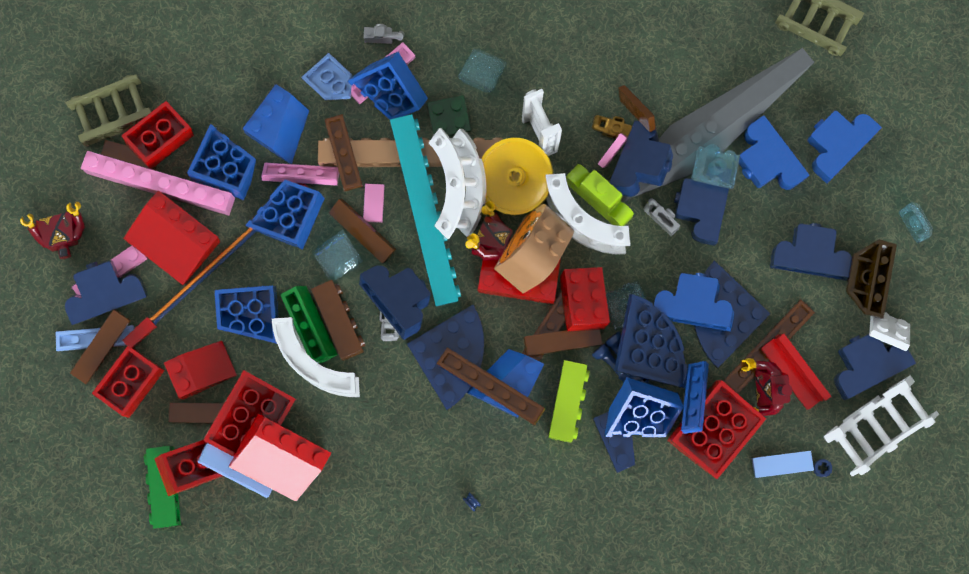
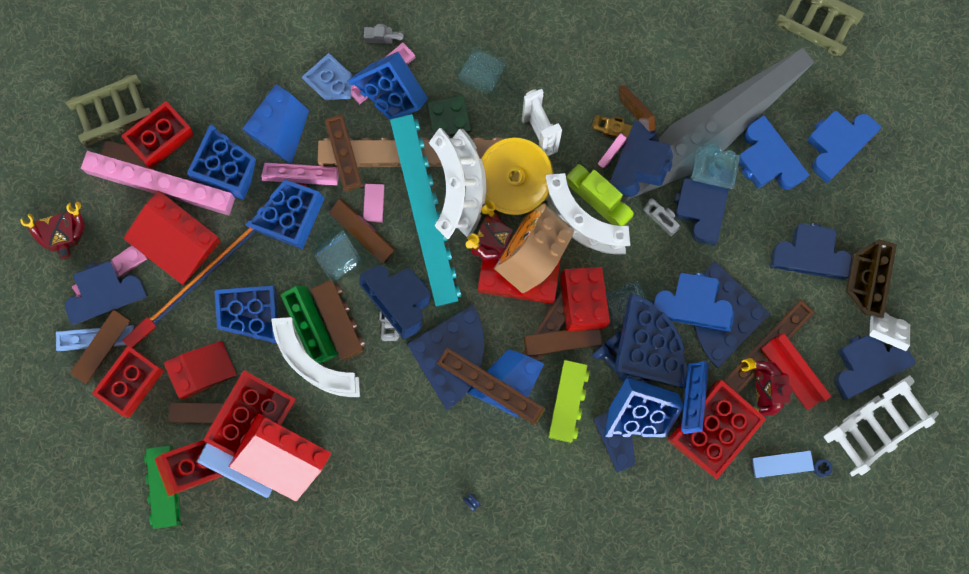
(916, 222): clear light blue slope -> none

